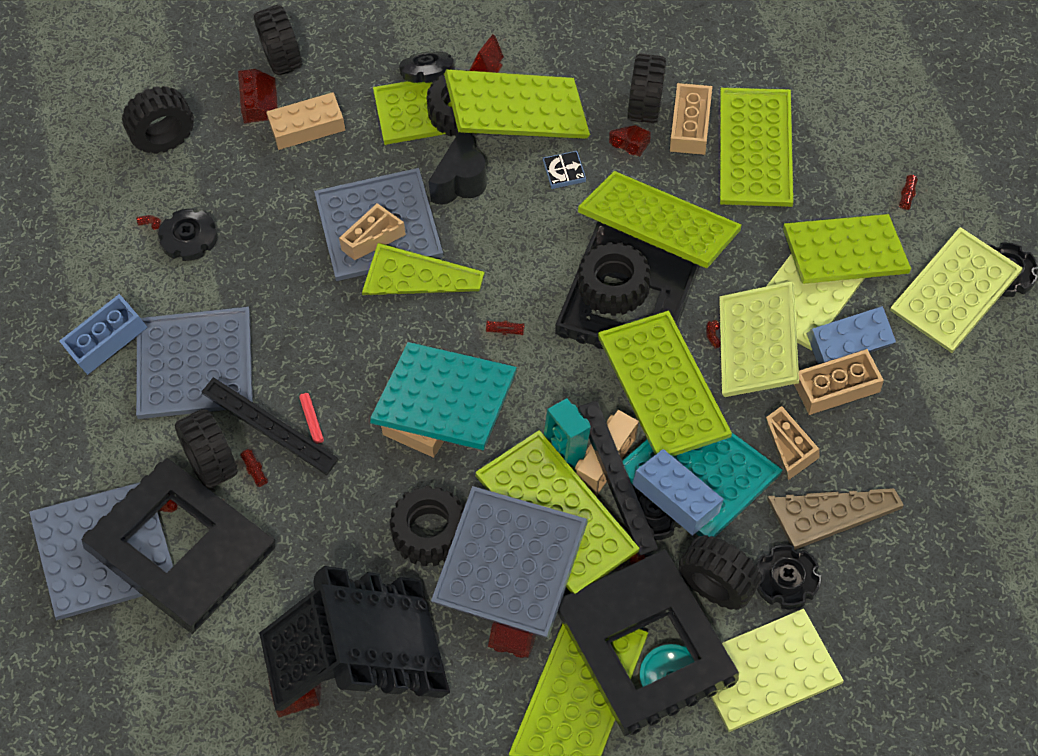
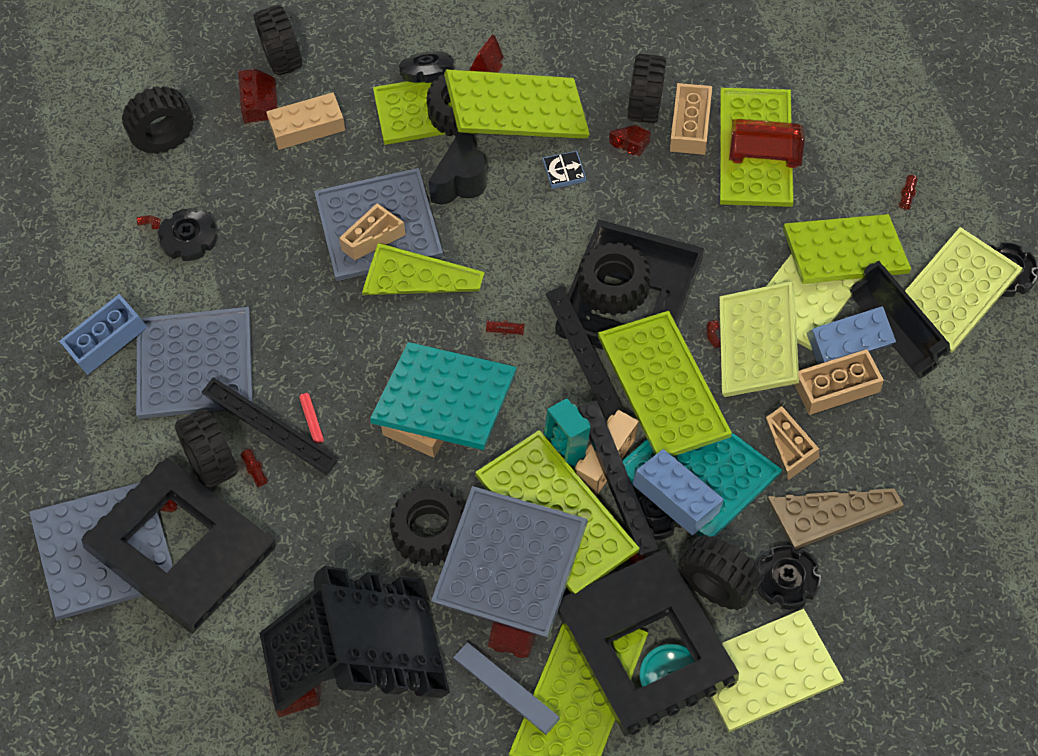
(506, 688): none -> sand blue tile
(584, 352): none -> black plate
(660, 219): lime plate -> none
(767, 141): none -> clear red windscreen
(915, 335): none -> black panel

